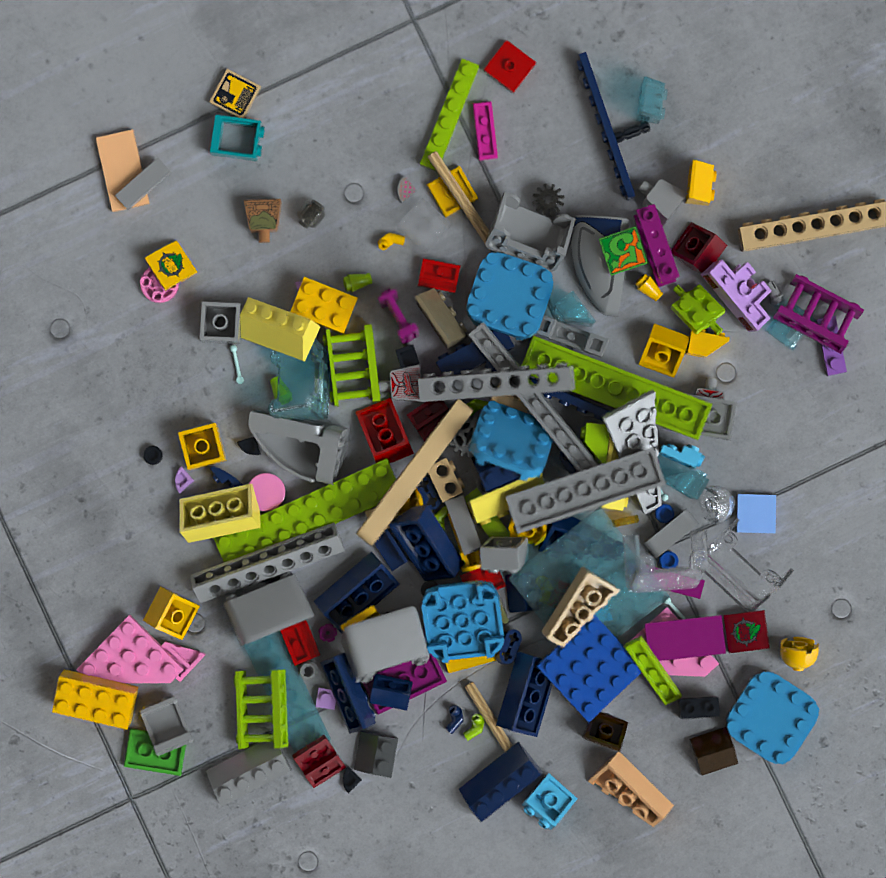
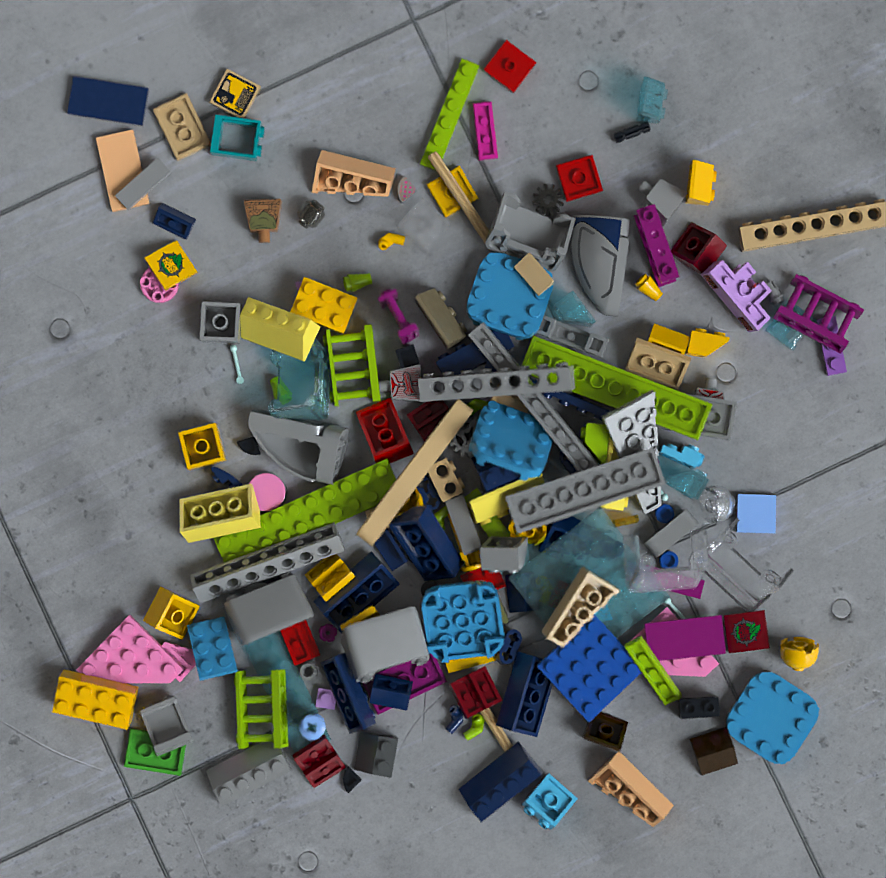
(108, 101): none -> dark blue tile
(153, 455): black tile -> none
(174, 221): none -> dark blue slope
(182, 126): none -> tan tile
(182, 479): lavender tile -> none
(212, 648): none -> dark azure plate
(312, 734): none -> light blue piece
(329, 576): none -> yellow slope
(351, 175): none -> light nougat wedge
(439, 275): red plate -> none
(475, 692): none -> dark red slope
(534, 274): none -> tan slope
(579, 178): none -> red plate
(602, 119): dark blue plate -> none
(623, 251): tile -> none
(657, 363): none -> tan tile
(697, 309): lime plate -> none

